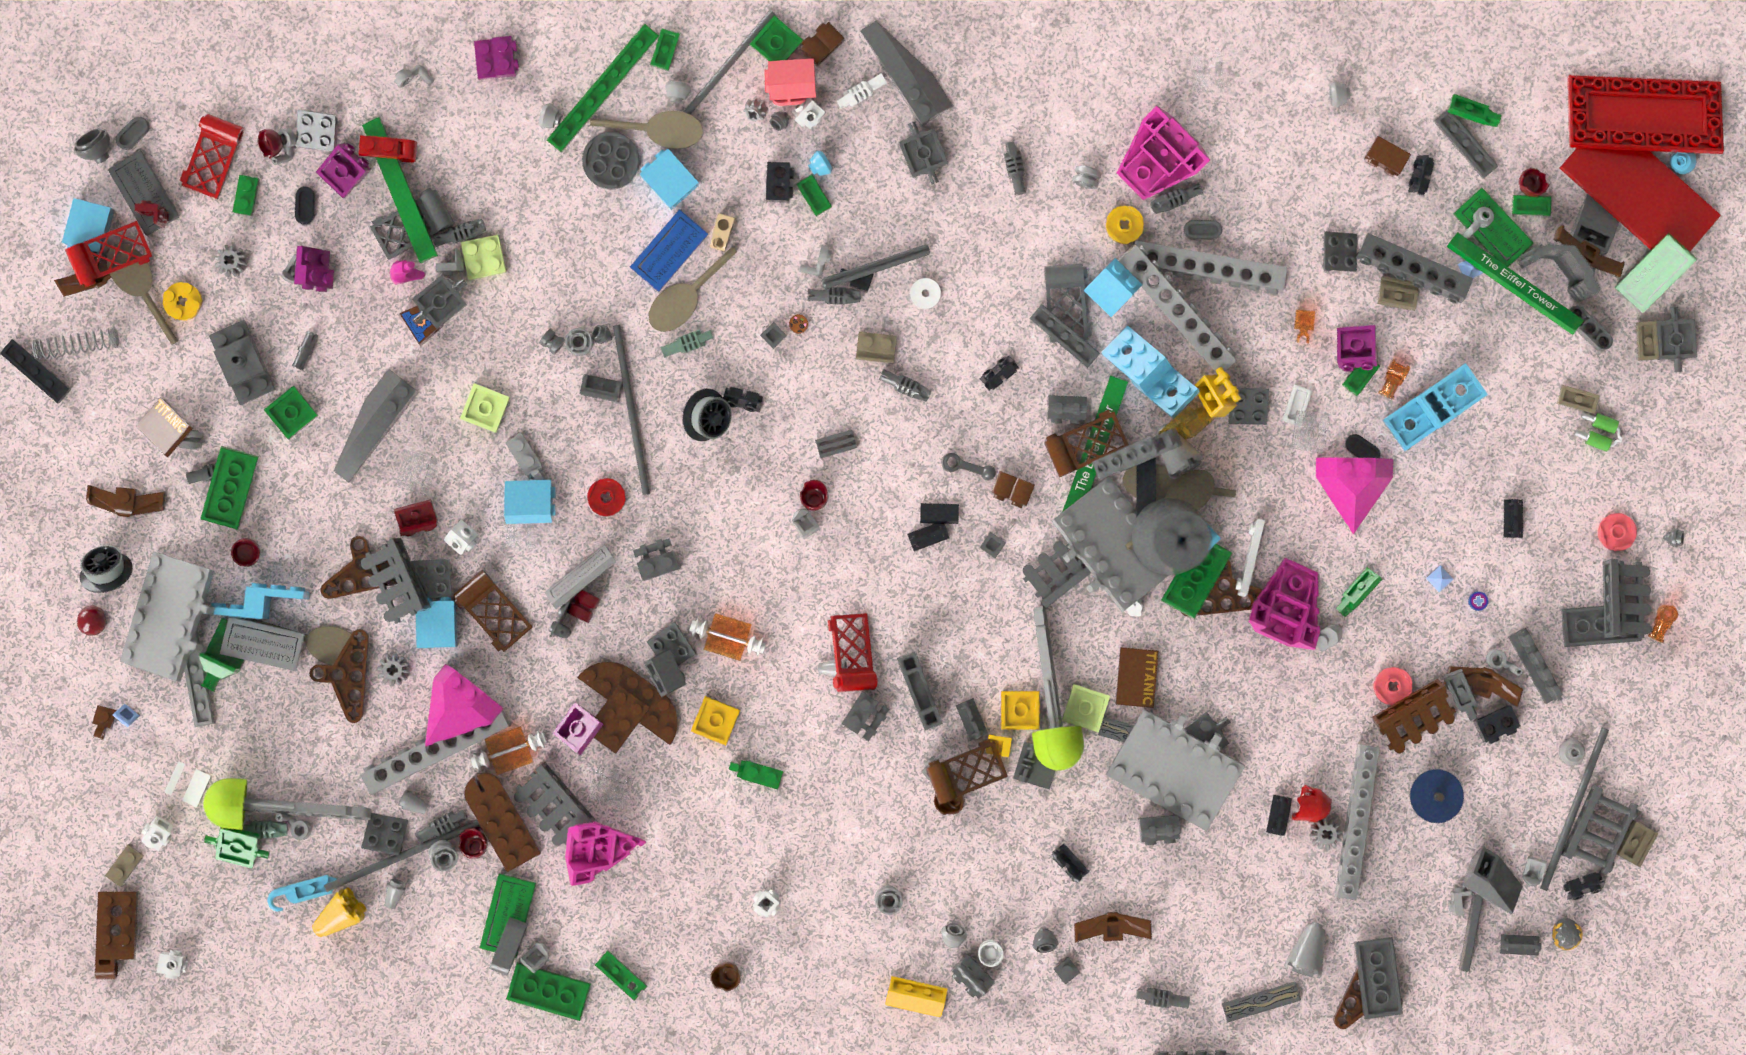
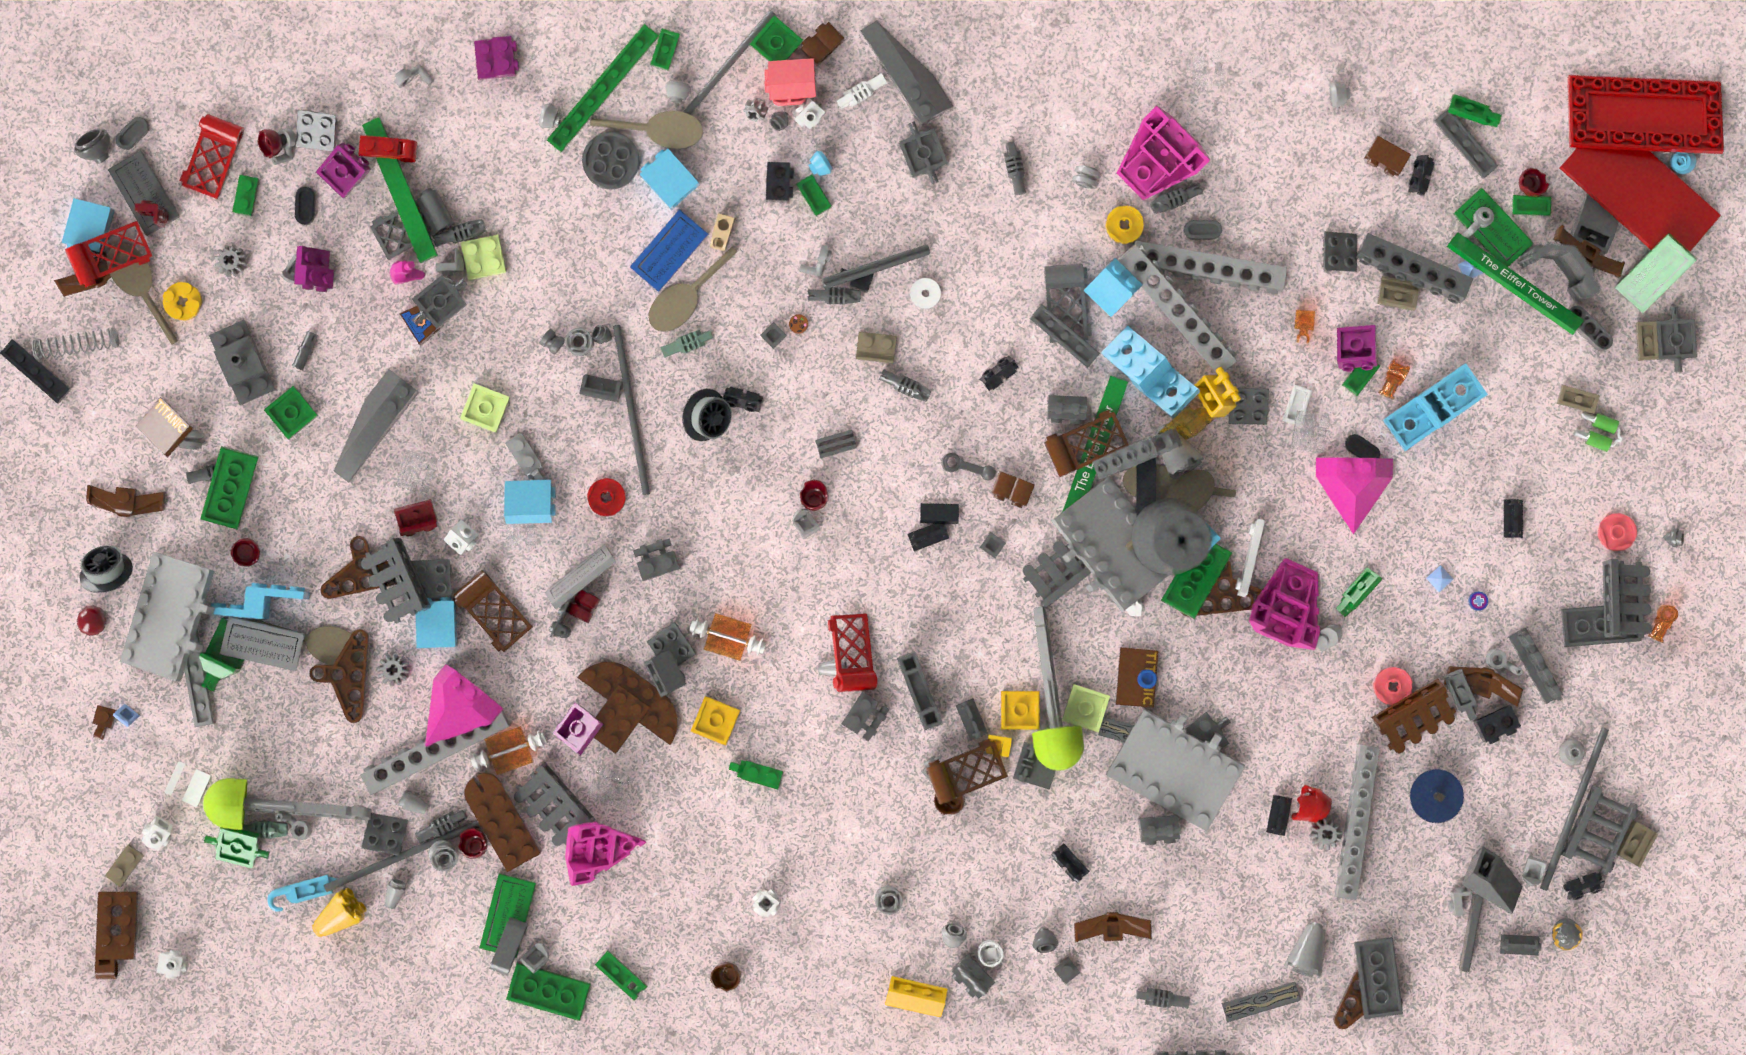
(1147, 679): none -> blue tile

